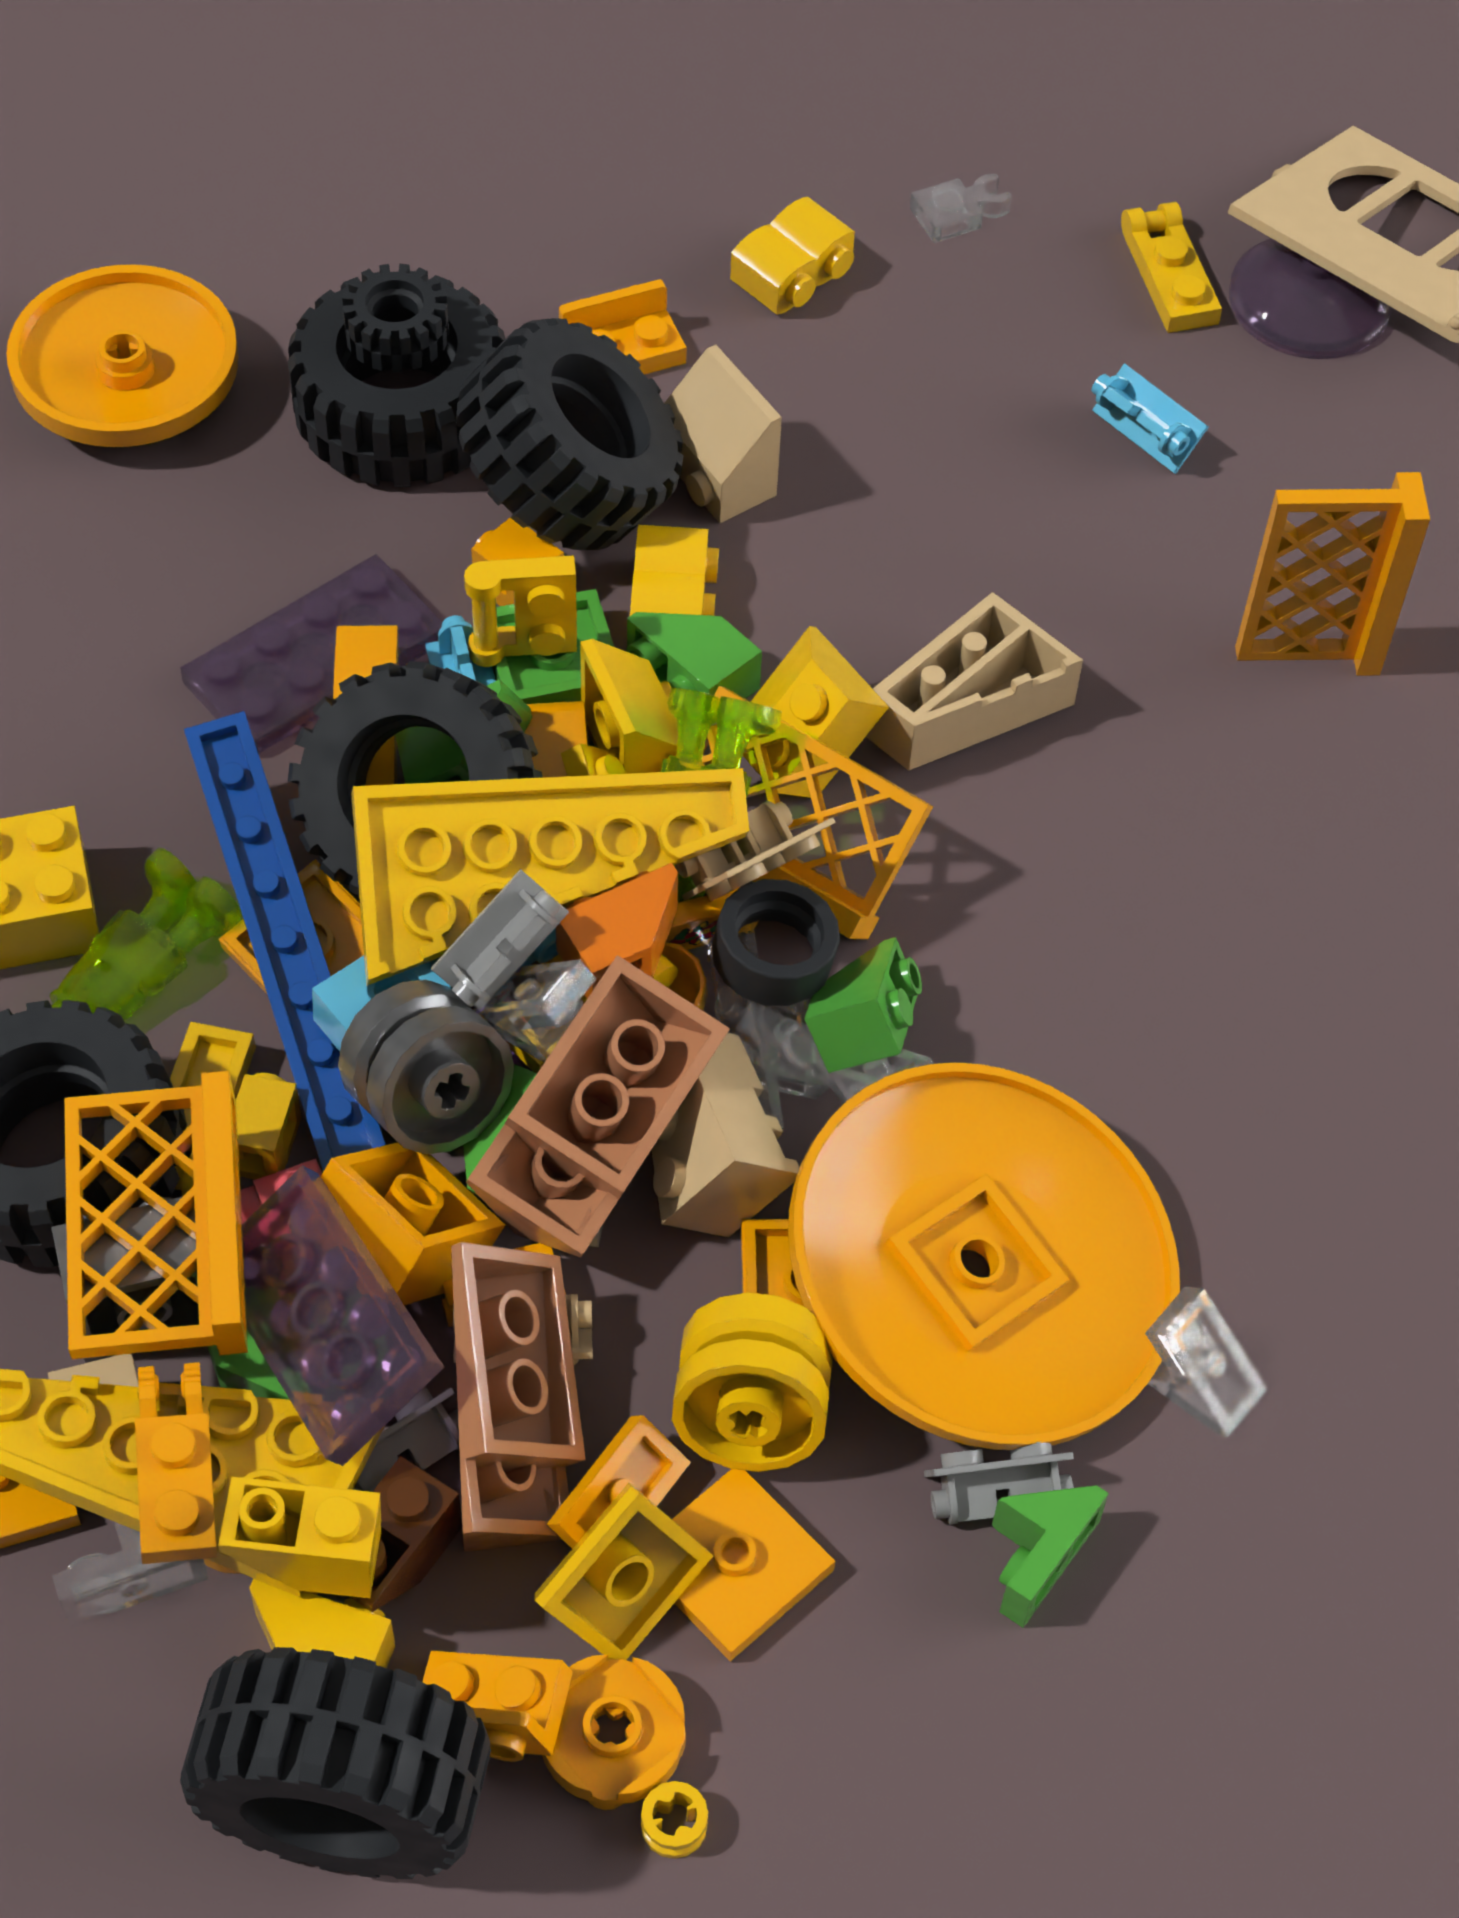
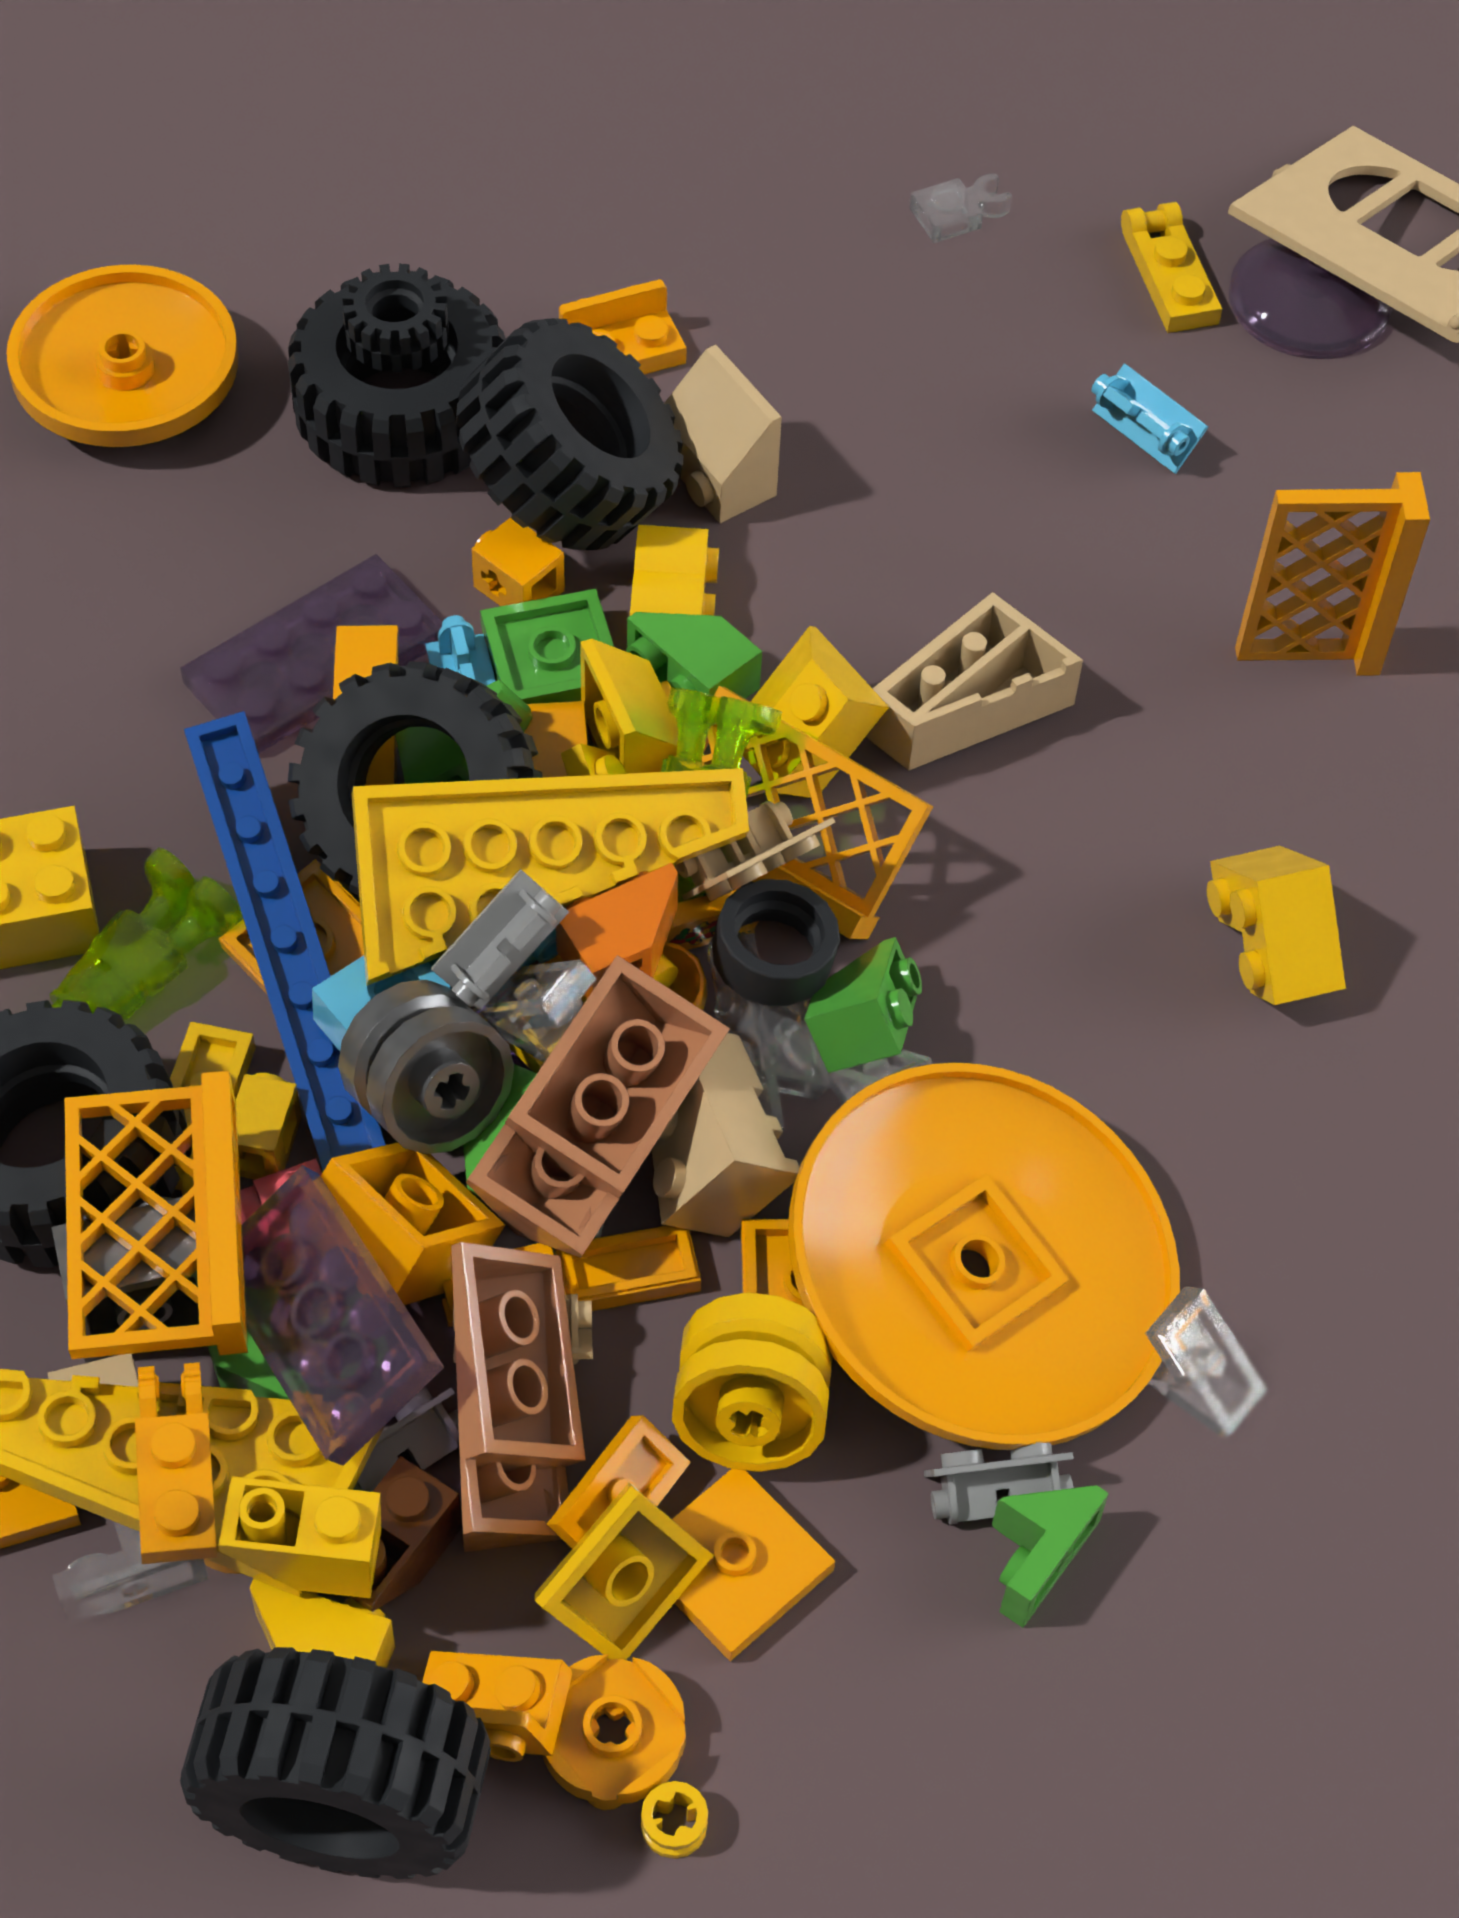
(542, 608): yellow plate -> none
(633, 1268): none -> light orange tile
(792, 256): yellow brick -> none
(1285, 922): none -> yellow brick

